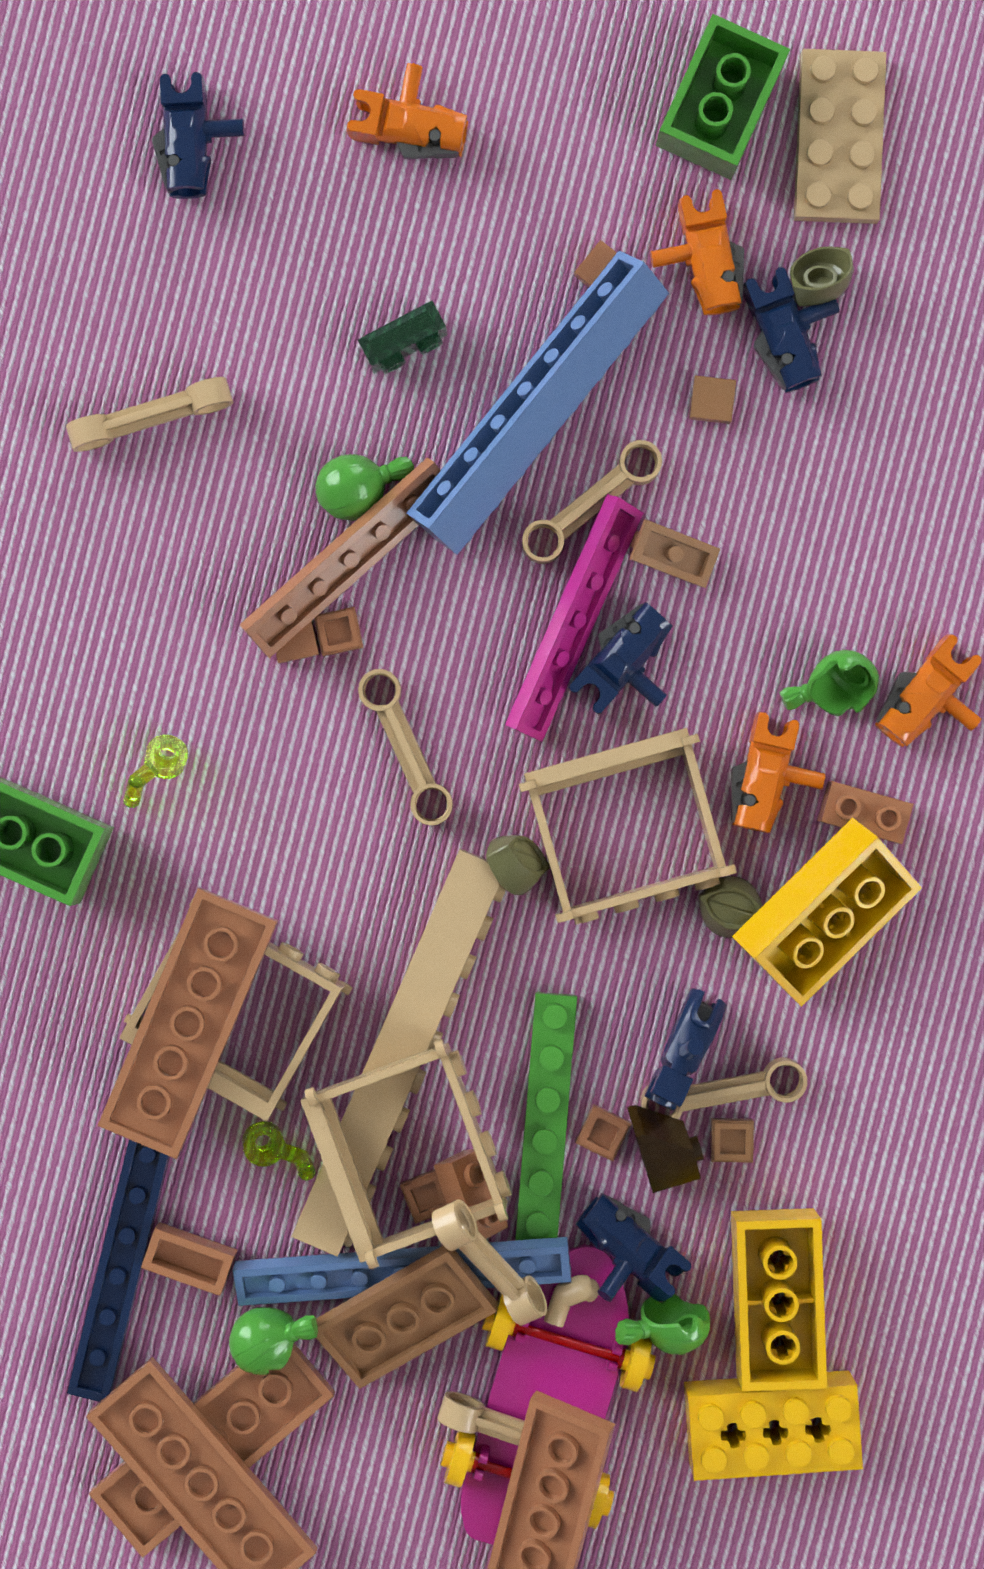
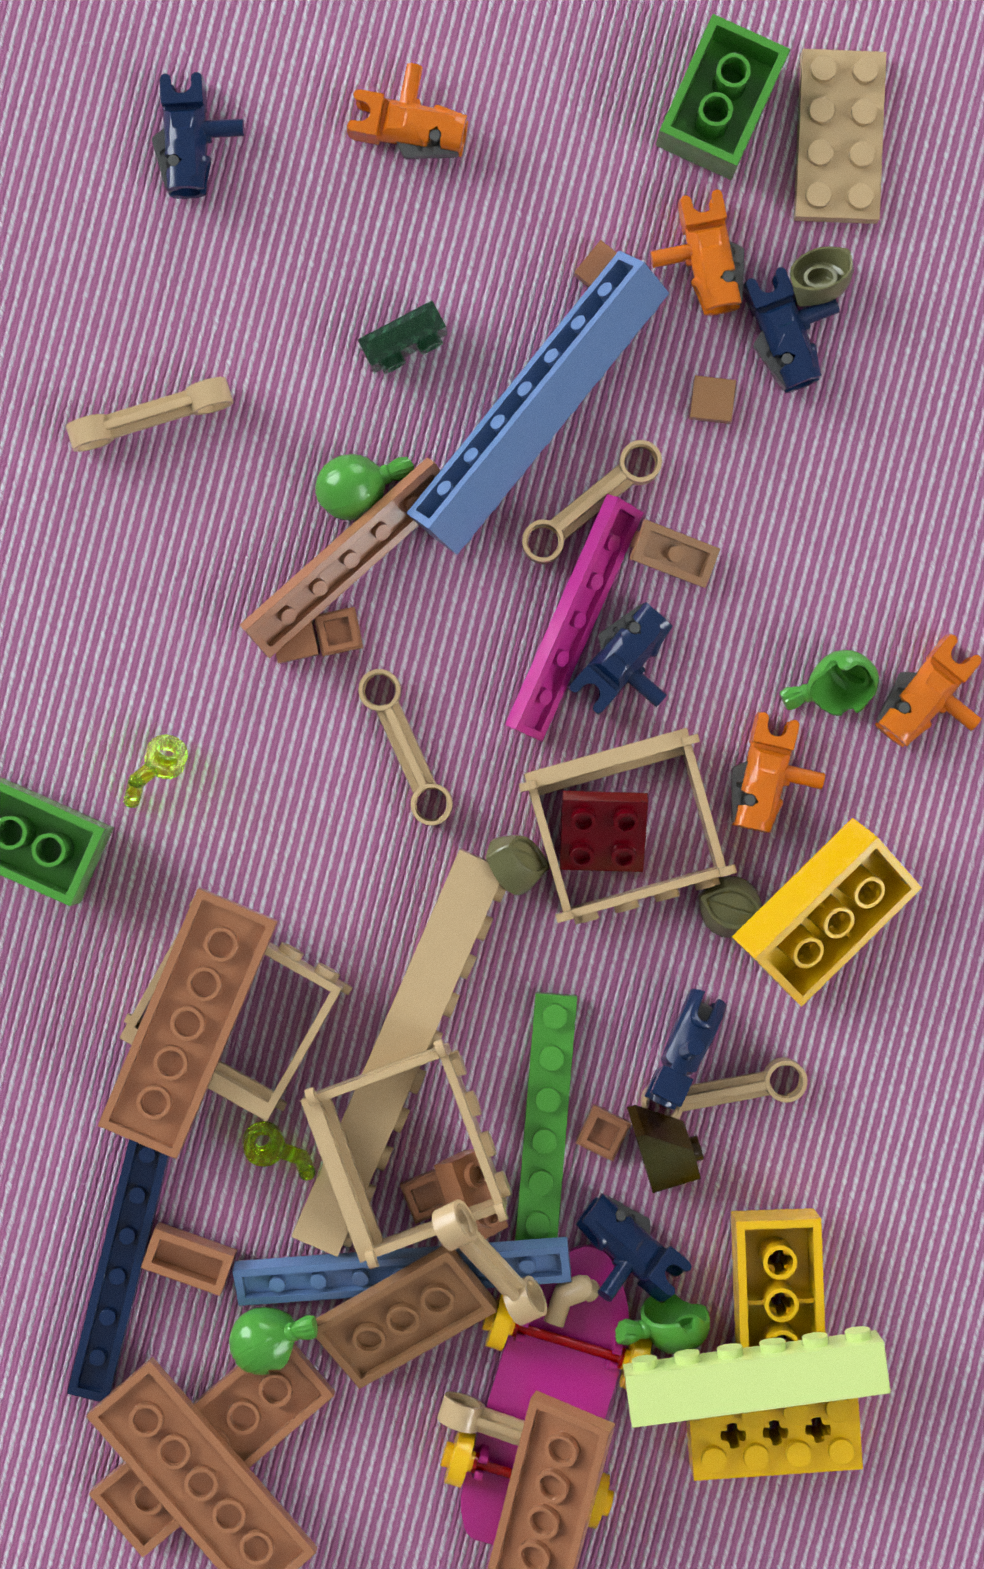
(603, 831): none -> dark red plate
(732, 1140): medium nougat tile -> none
(756, 1377): none -> yellowish green brick
(878, 813): nougat piece -> none

